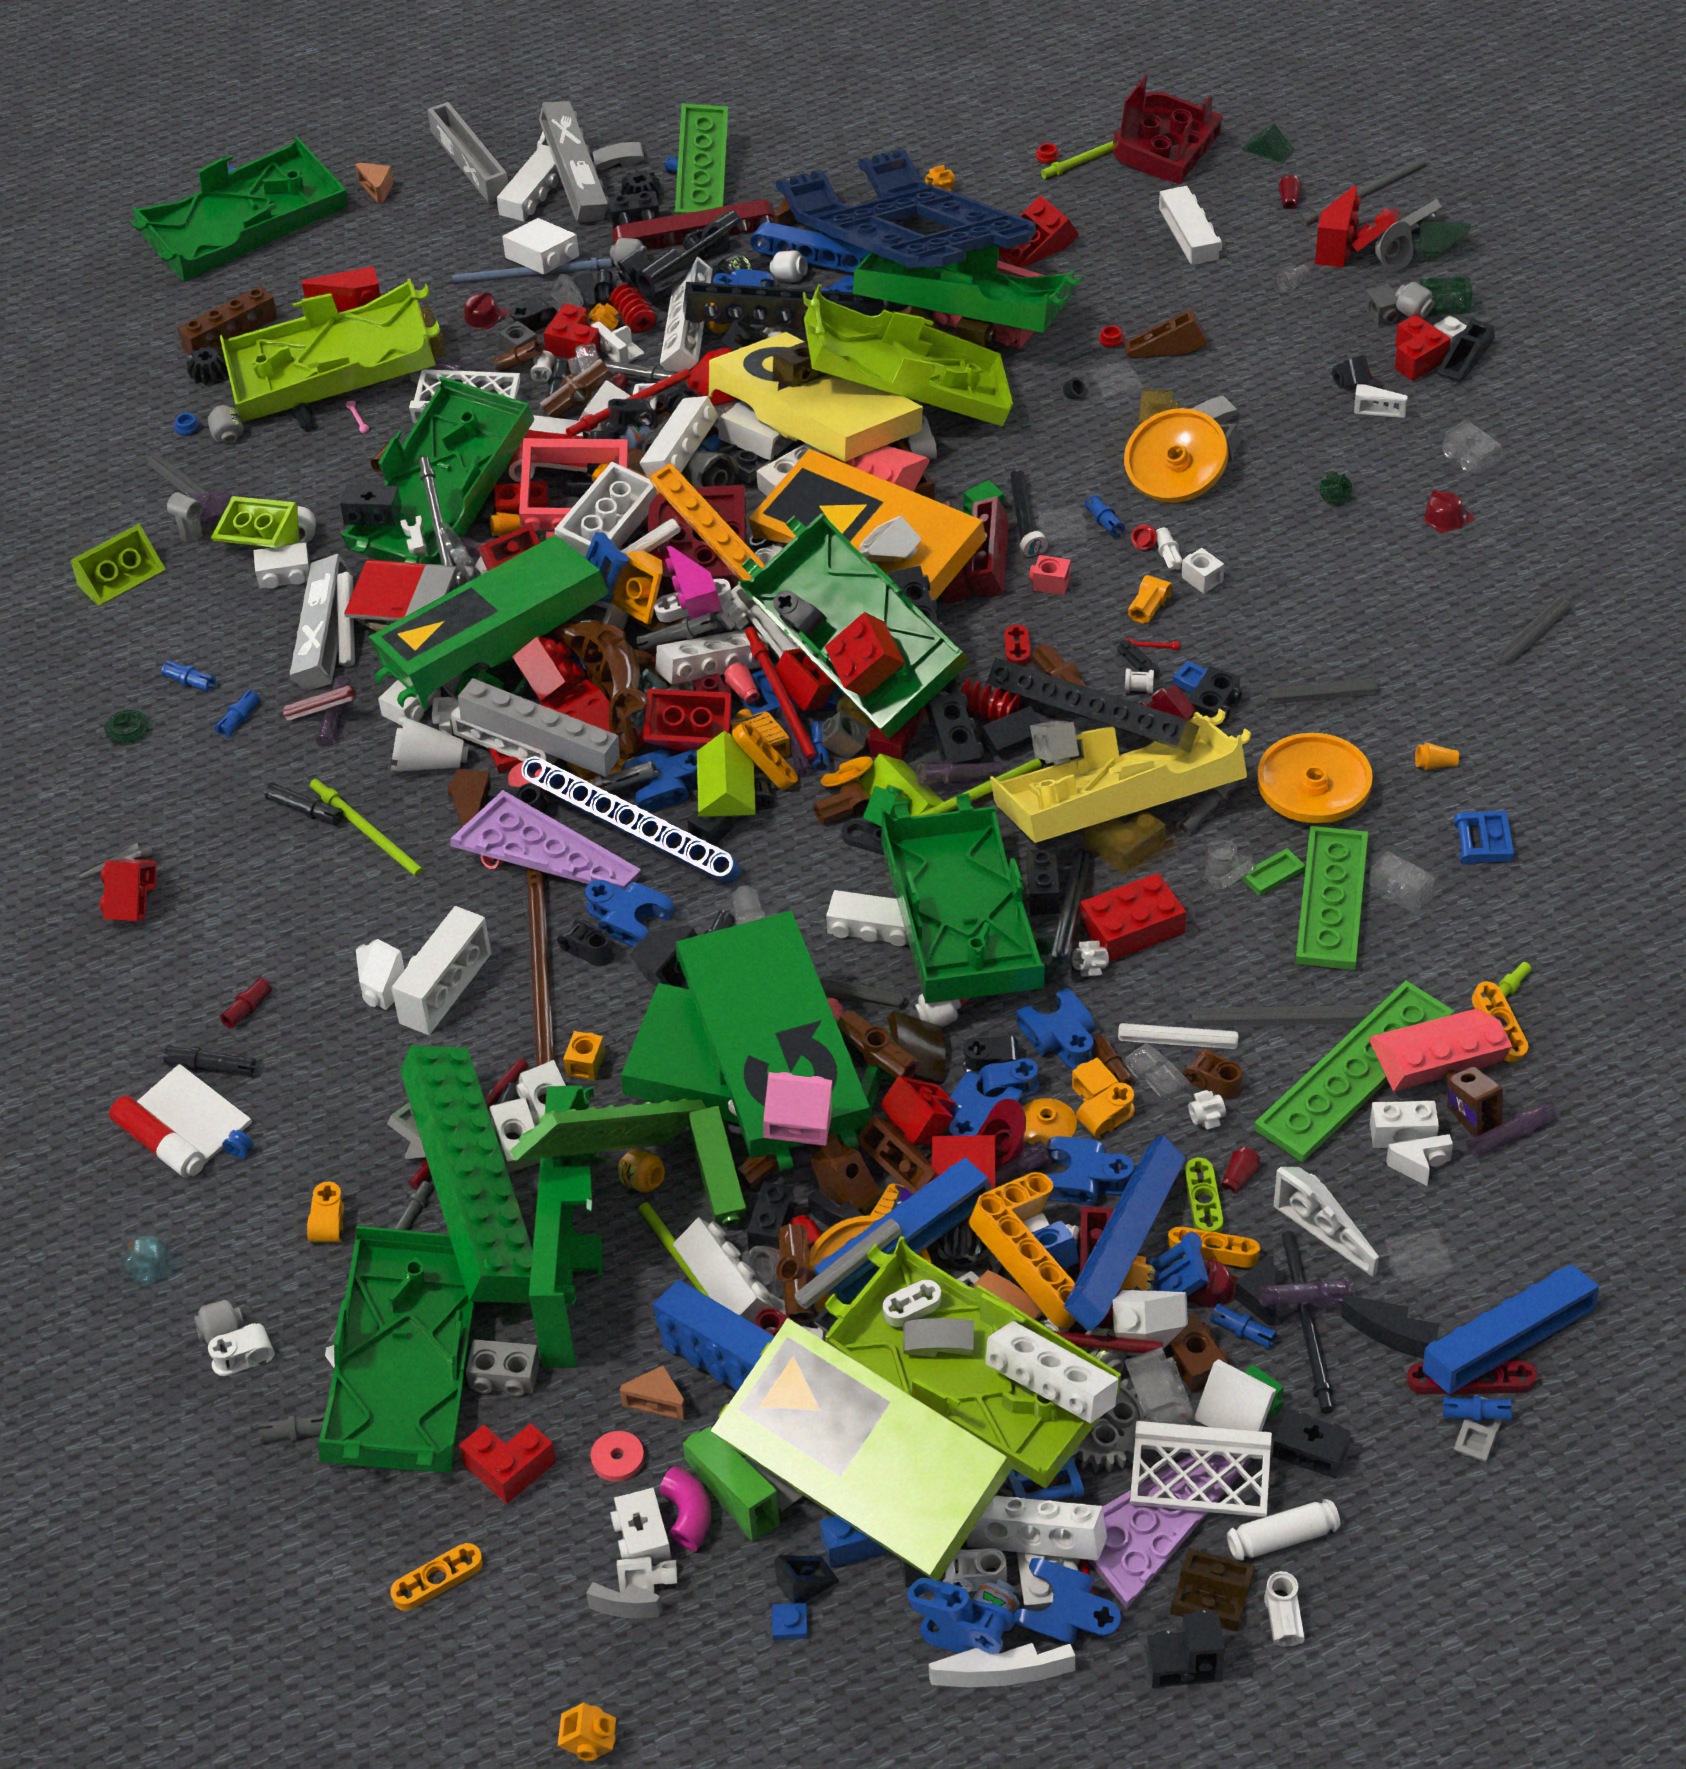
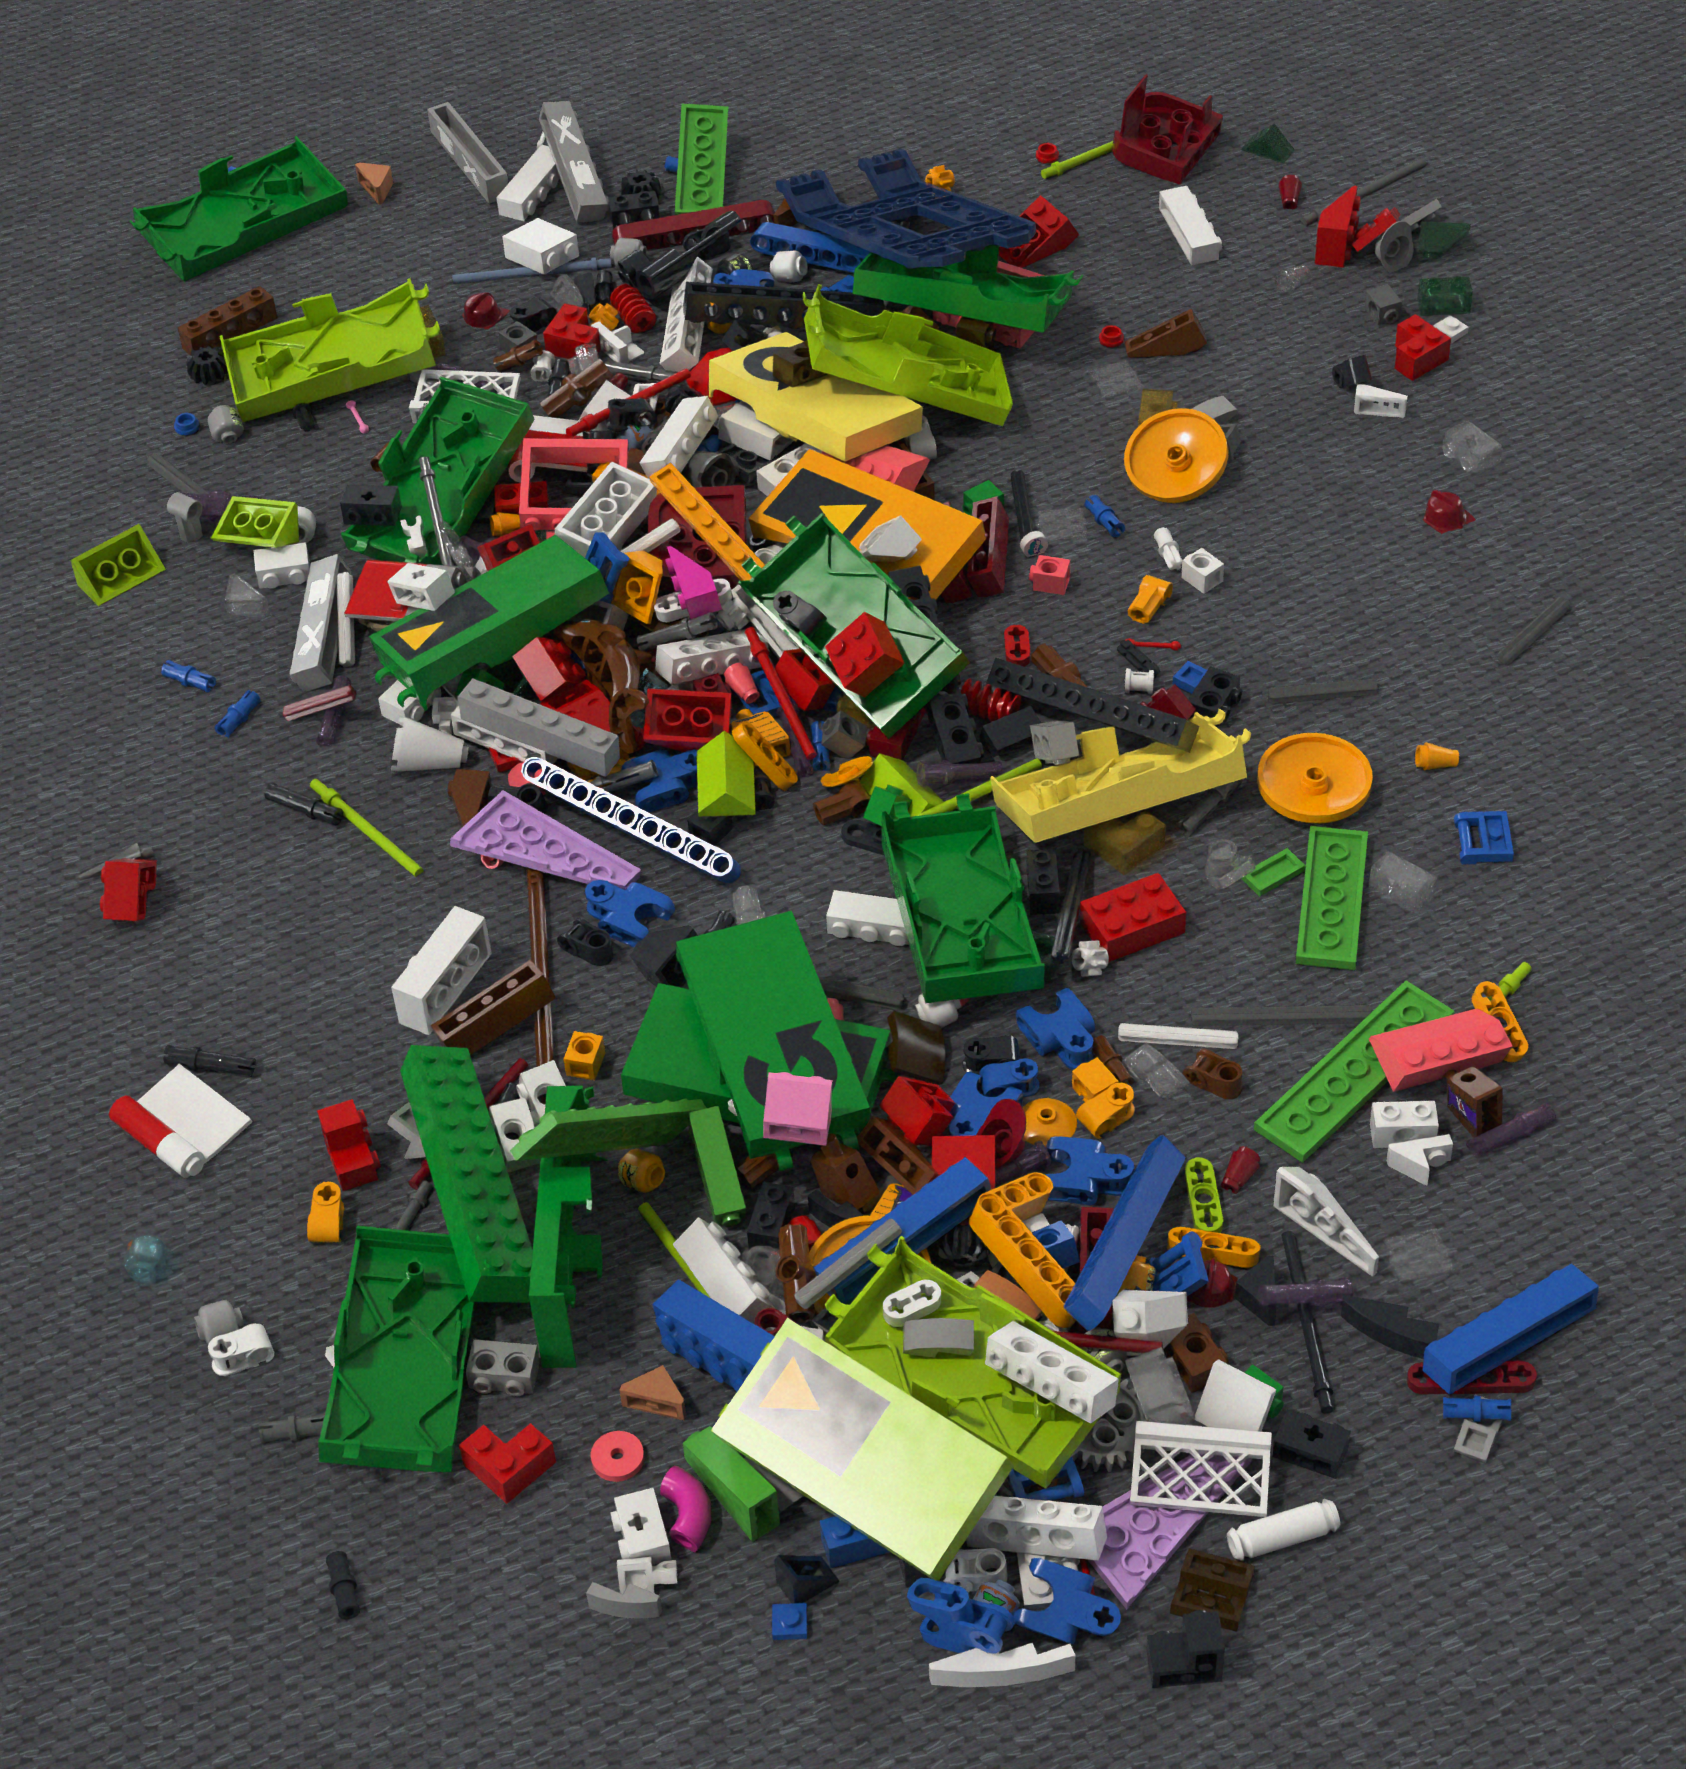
(120, 720): clear green gear -> none
(238, 1144): blue bush -> none
(244, 600): none -> clear slope
(245, 1003): dark red pin -> none
(342, 1585): none -> black pin
(348, 288): red slope -> none
(349, 1144): none -> red brick
(378, 970): white slope -> none
(421, 586): none -> white brick
(440, 1563): light orange beam -> none
(495, 1009): none -> reddish brown brick
(587, 1732): light orange brick -> none
(623, 153): light grey slope -> none
(876, 1046): reddish brown piece -> none
(1074, 388): black hinge -> none
(1144, 537): red plate -> none
(1207, 1109): white gear -> none
(1243, 1326): blue pin -> none
(1284, 1611): white piece -> none
(1335, 488): clear green gear -> none
(1414, 300): light grey head -> none
(1467, 350): black slope -> none

